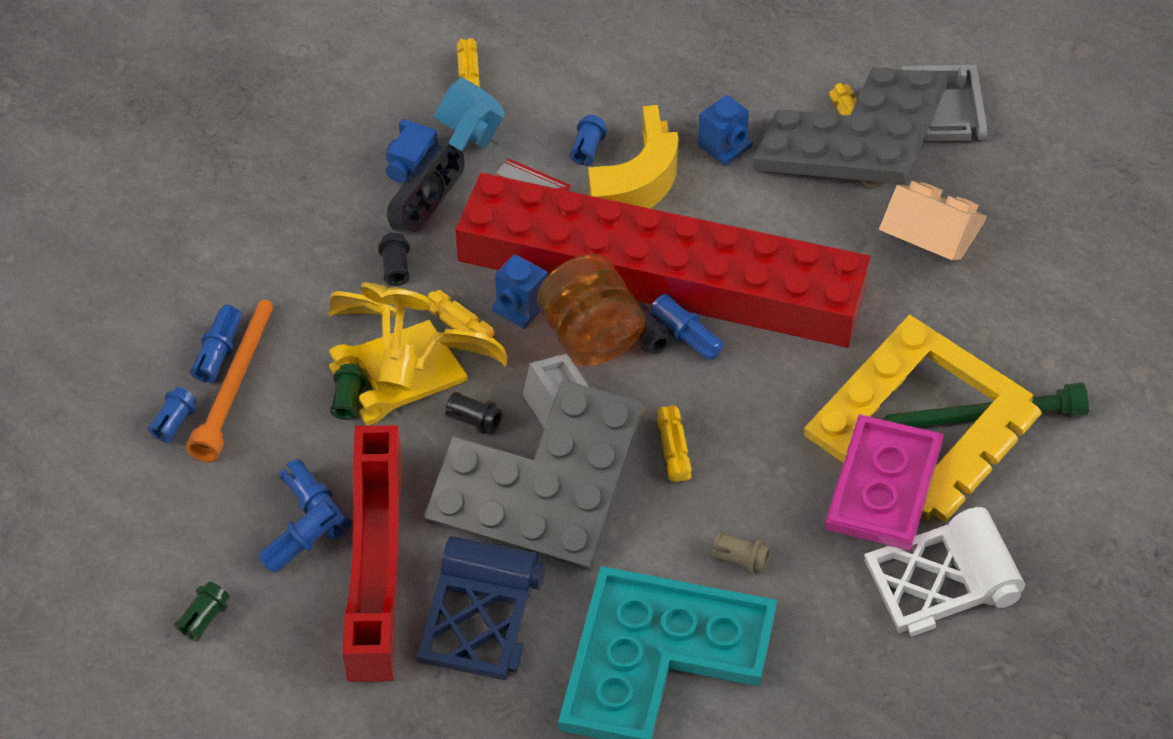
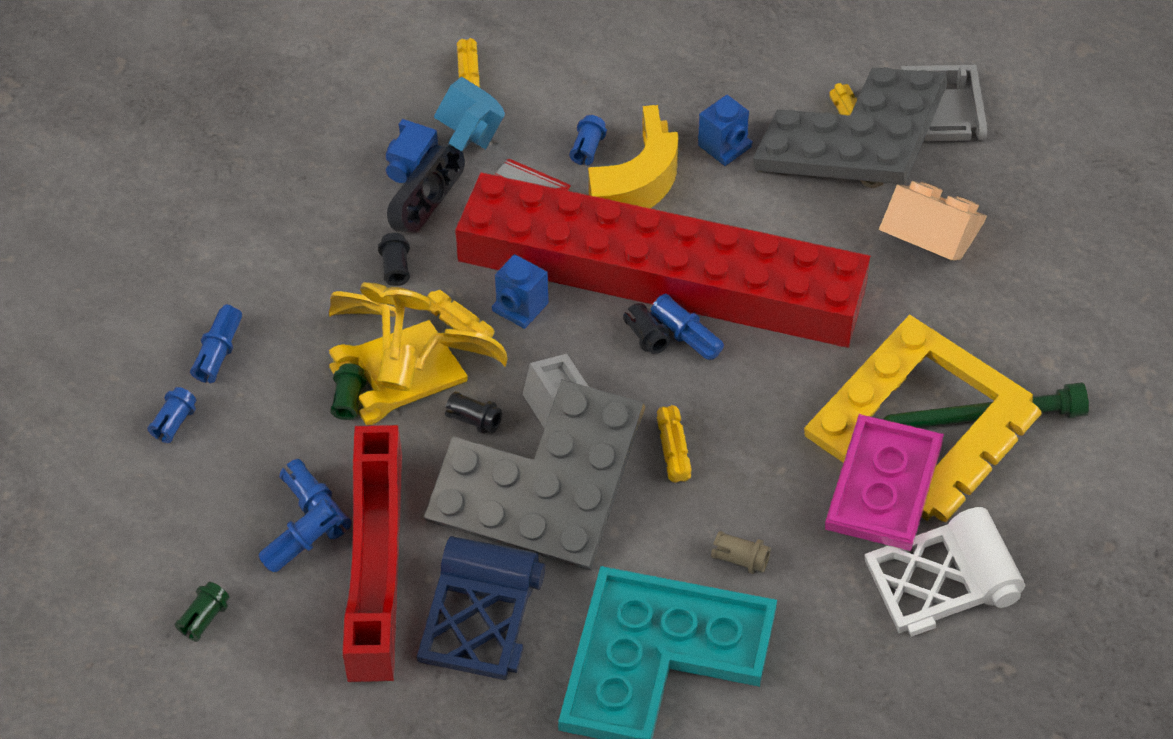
(206, 440): orange piece -> none
(590, 310): clear orange wheel -> none

